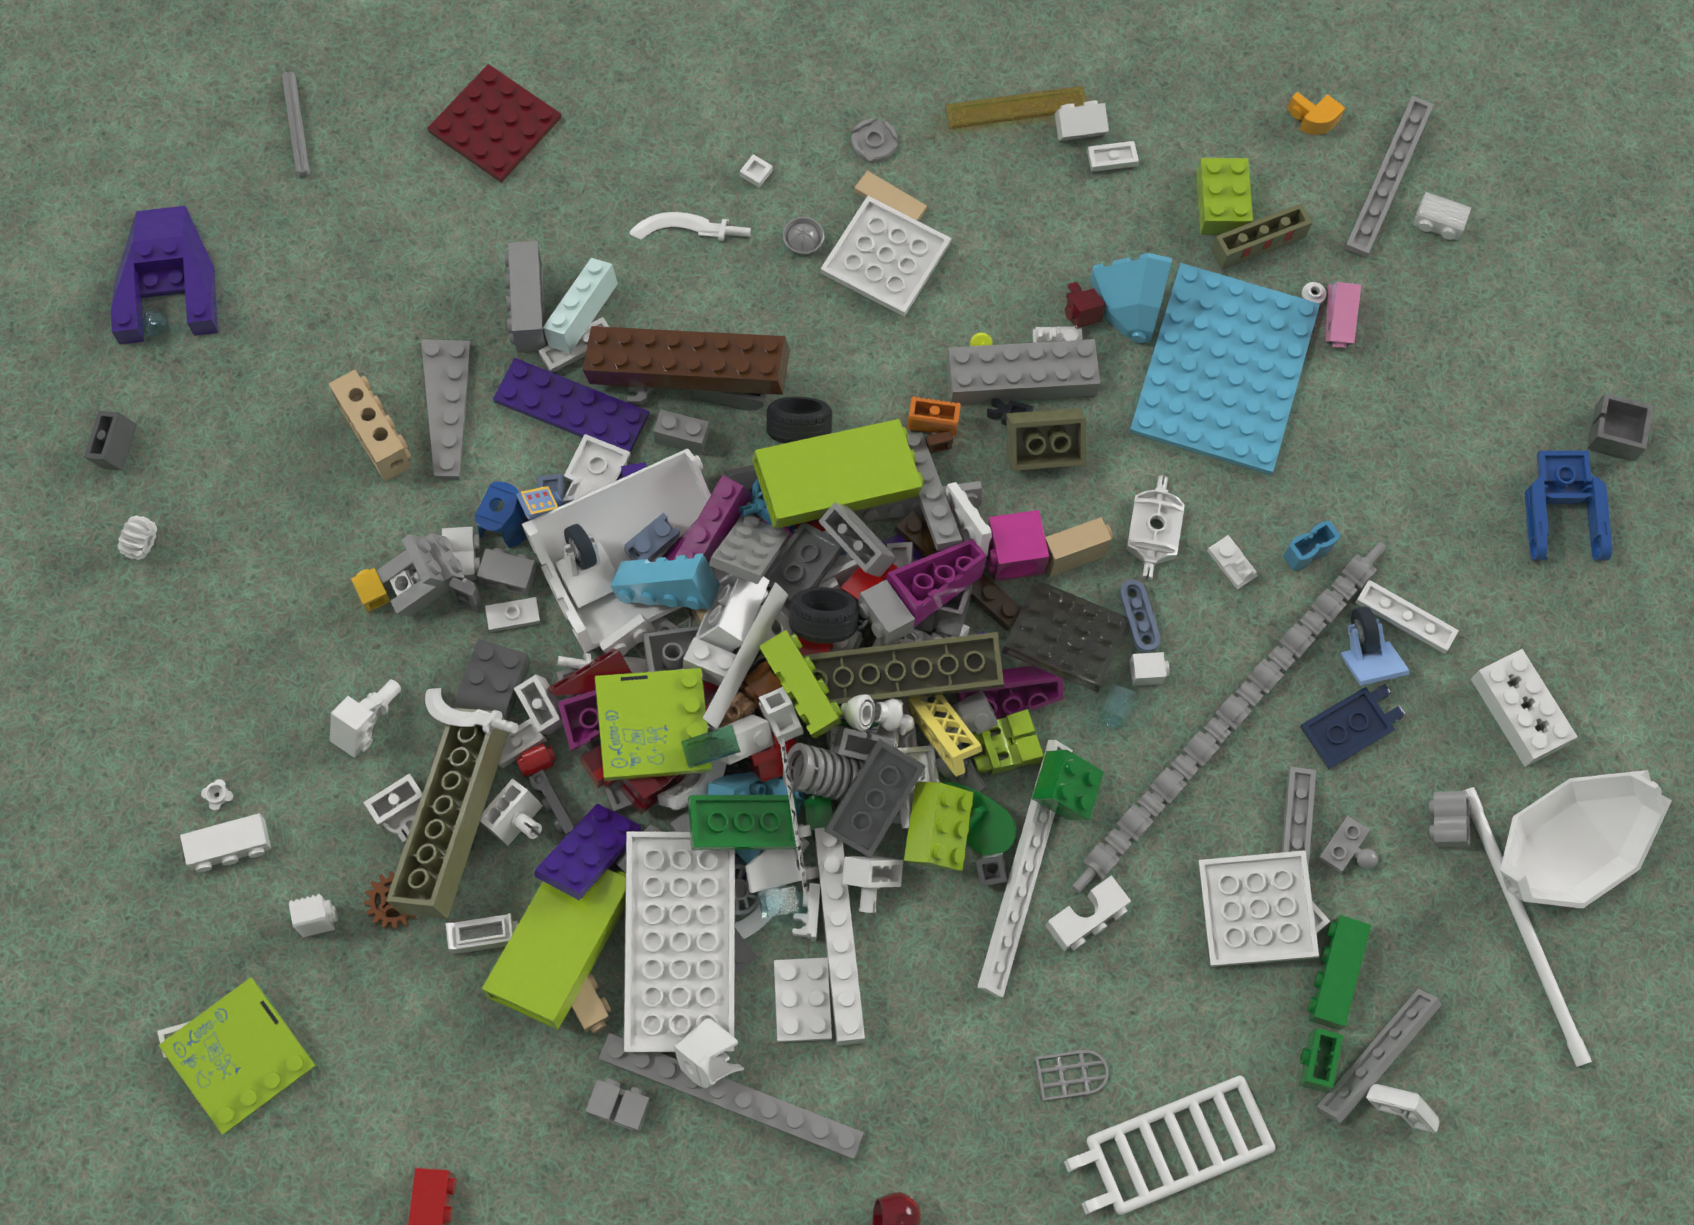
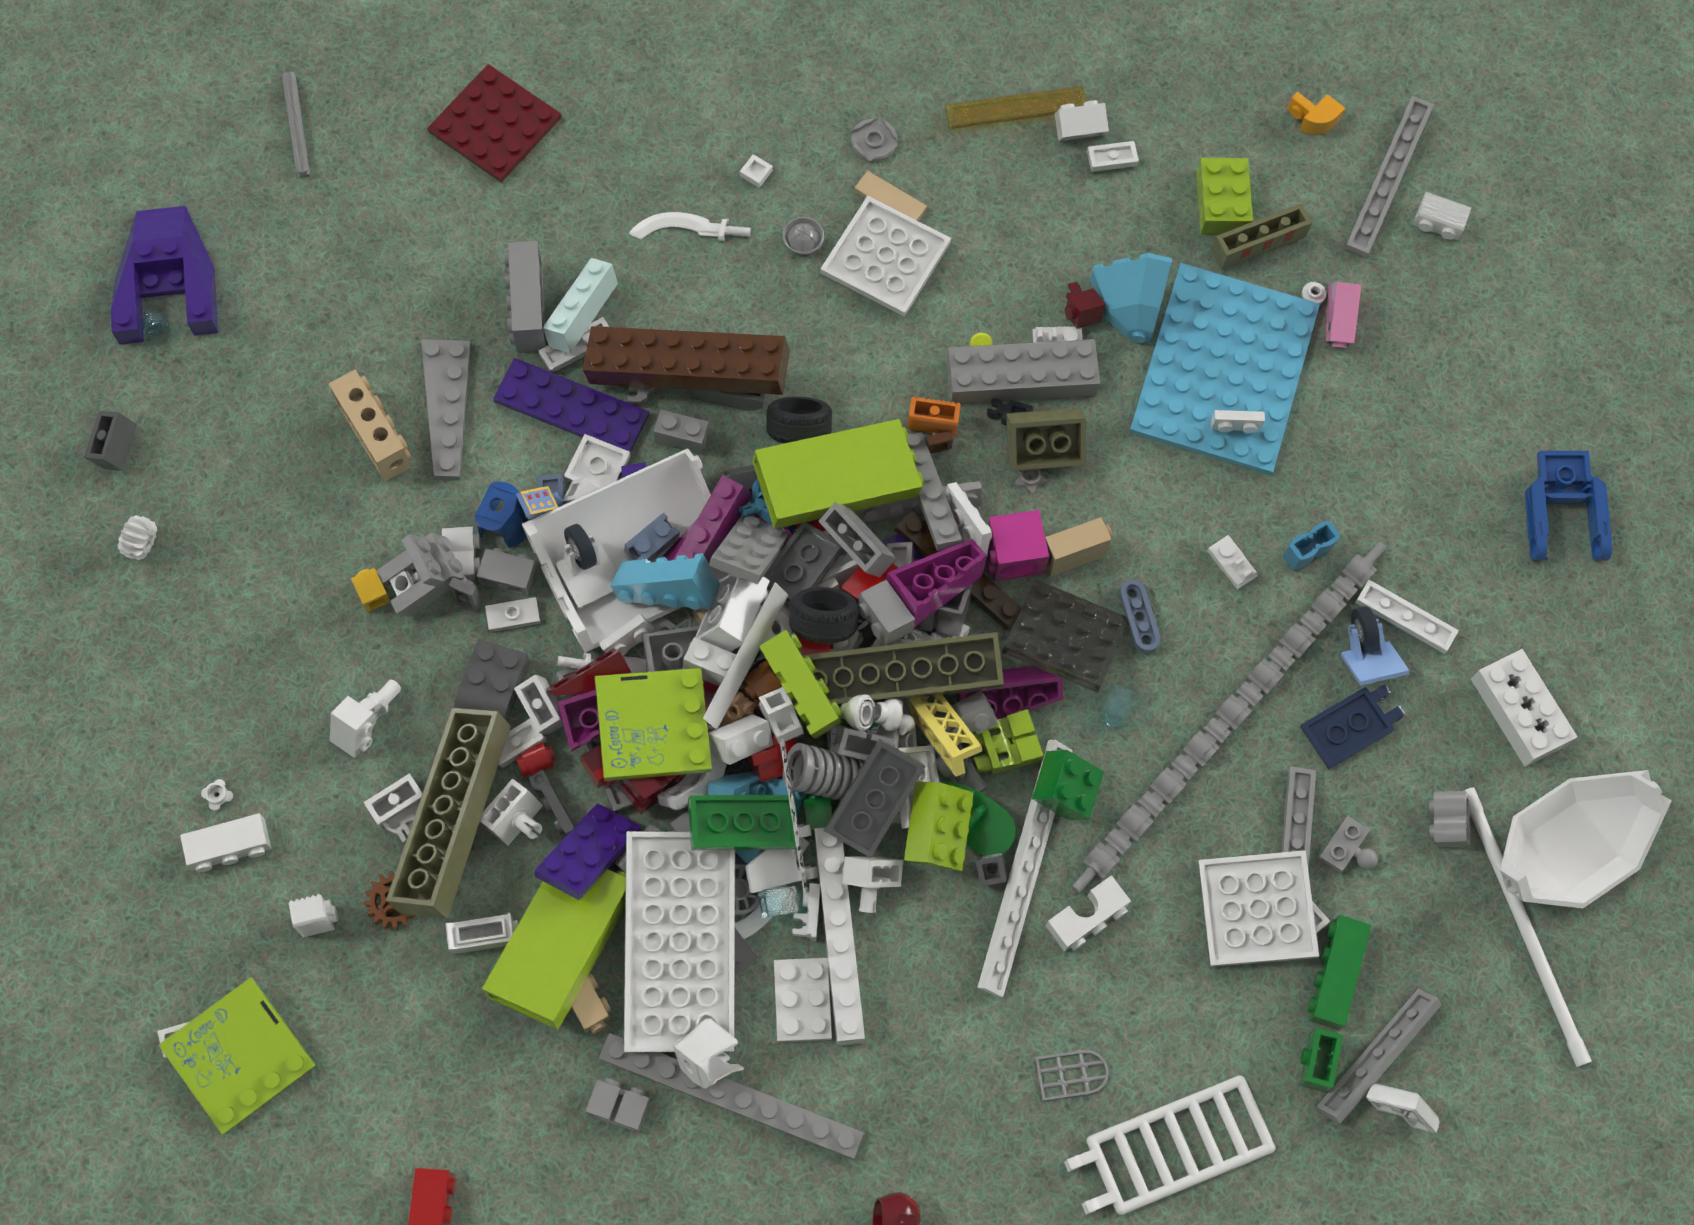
(447, 715): white sword -> none
(710, 746): clear green plate -> none
(1031, 484): none -> light grey plate
(1148, 669): white brick -> none
(1151, 544): white plate -> none
(1237, 420): none -> white plate
(1620, 427): flat silver piece -> none

